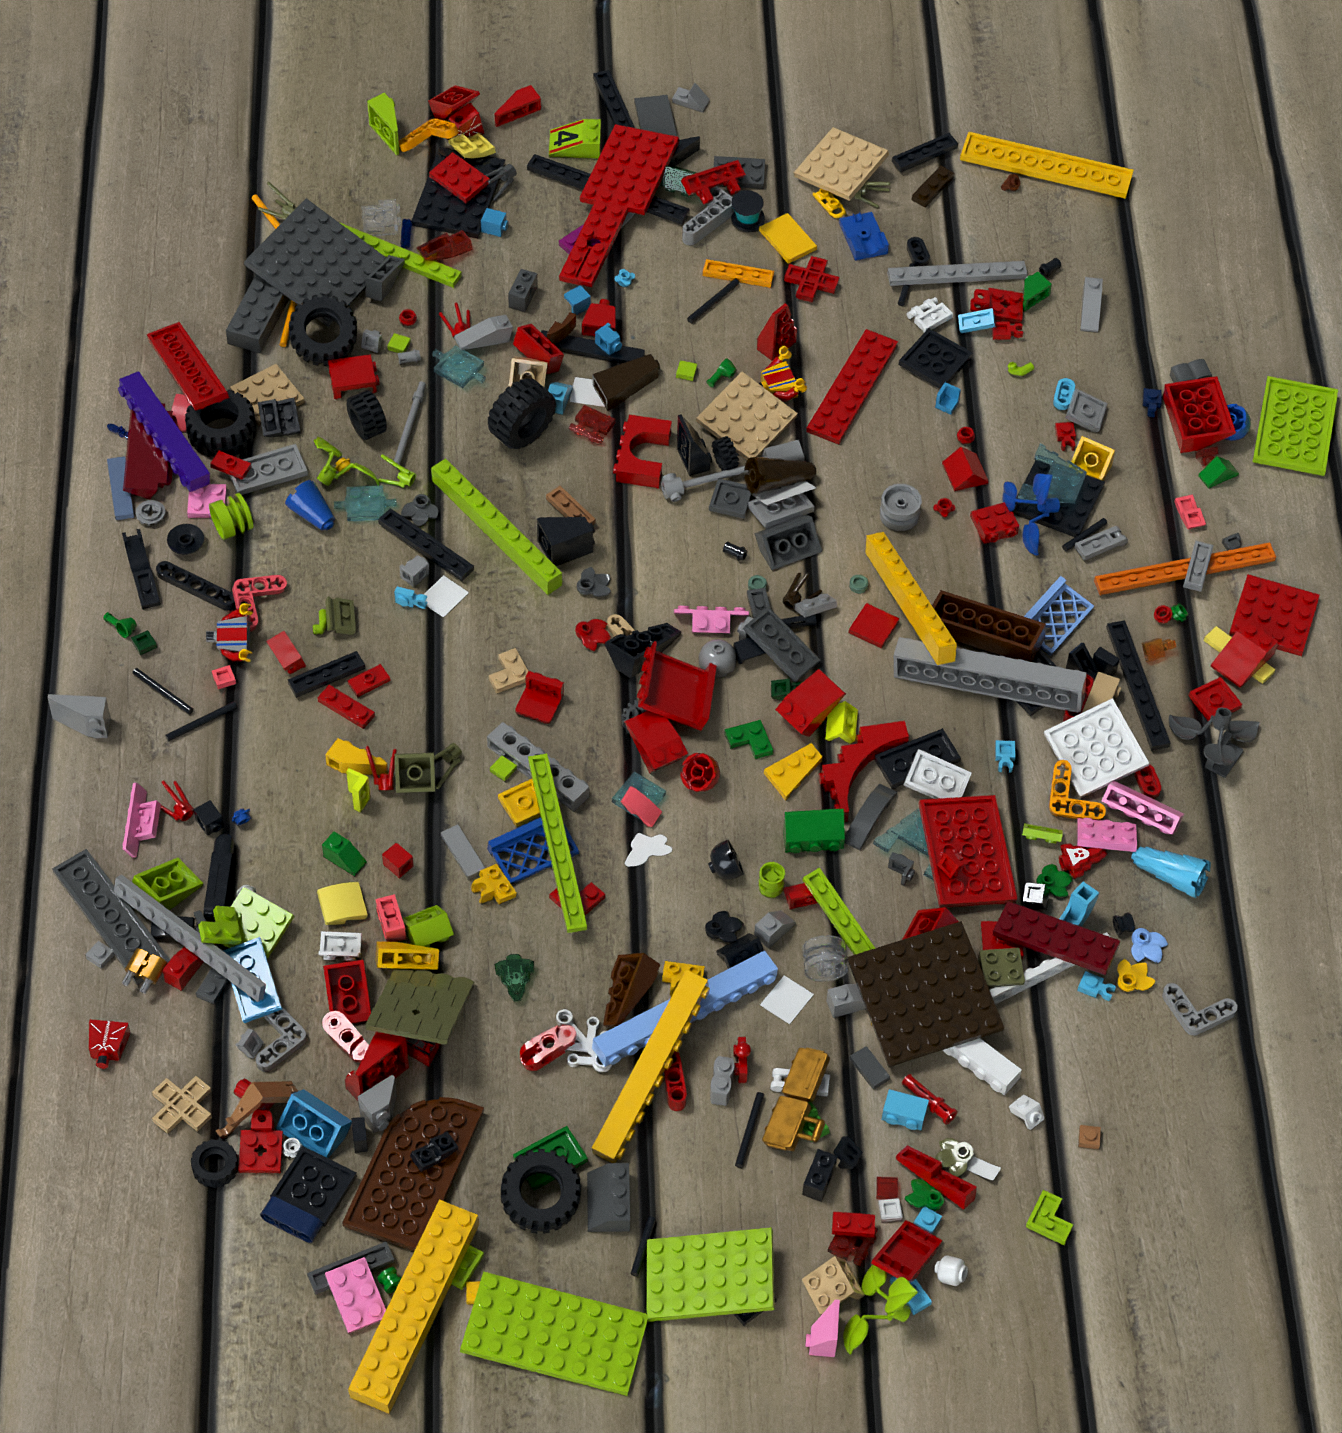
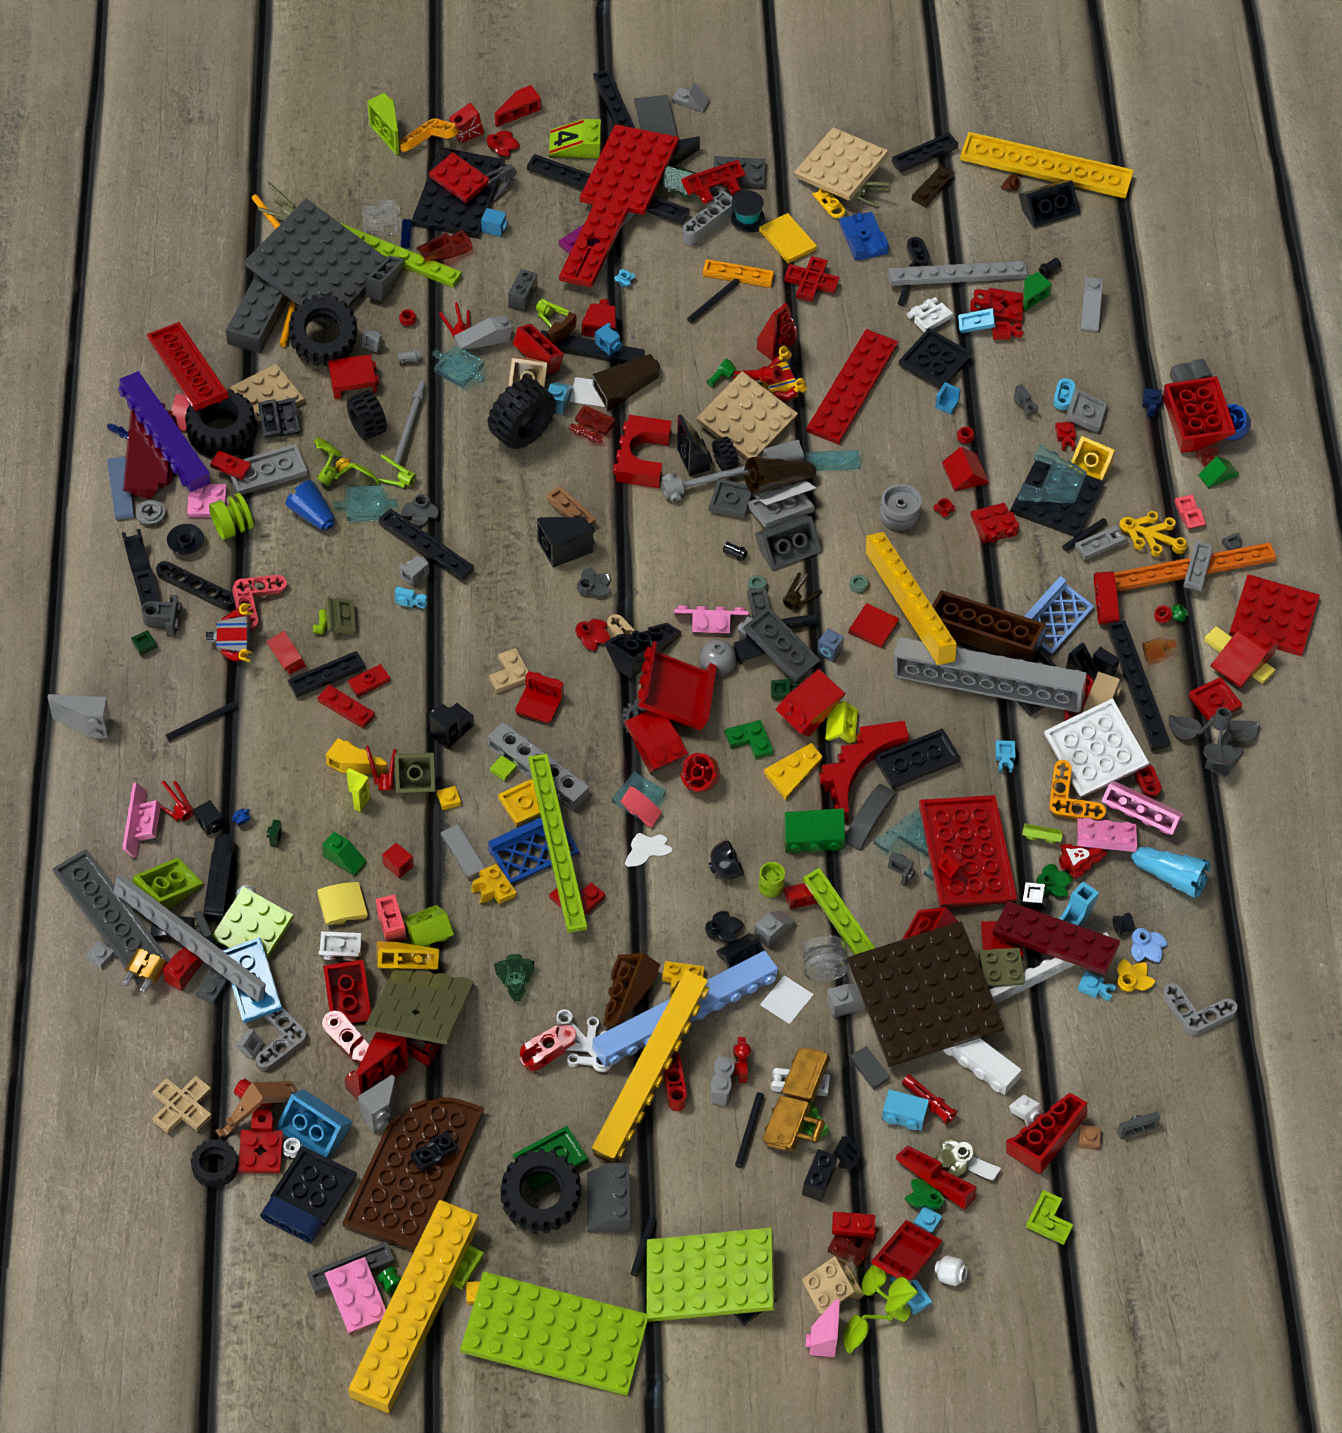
(107, 1040): red torso -> none
(124, 627): green bar -> none
(162, 614): none -> dark grey pin
(163, 691): black bar -> none
(223, 677): coral plate -> none
(223, 930): lime plate -> none
(274, 833): none -> dark green plate
(359, 1134): black piece -> none
(399, 343): lime tile -> none
(444, 596): white sticker -> none
(448, 798): none -> yellow plate
(449, 754): olive plant -> none
(450, 724): none -> black brick
(451, 101): red slope -> none
(473, 146): light yellow slope -> none
(497, 526): lime brick -> none
(502, 143): none -> red plate
(546, 309): none -> lime plant
(578, 299): dark azure panel -> none
(686, 370): lime tile -> none
(764, 374): none -> red pin
(815, 605): light grey plate -> none
(830, 645): none -> sand blue brick
(834, 460): none -> clear light blue plate
(886, 1188): clear red tile -> none
(890, 1210): white tile -> none
(936, 777): white plate -> none
(1020, 371): lime arm -> none
(1023, 398): none -> dark grey plate
(1045, 505): blue plant -> none
(1049, 1132): none -> red wedge
(1050, 203): none -> black slope
(1106, 597): none -> red beam
(1138, 1124): none -> dark grey plate
(1151, 533): none -> yellow plant
(1295, 426): lime plate -> none

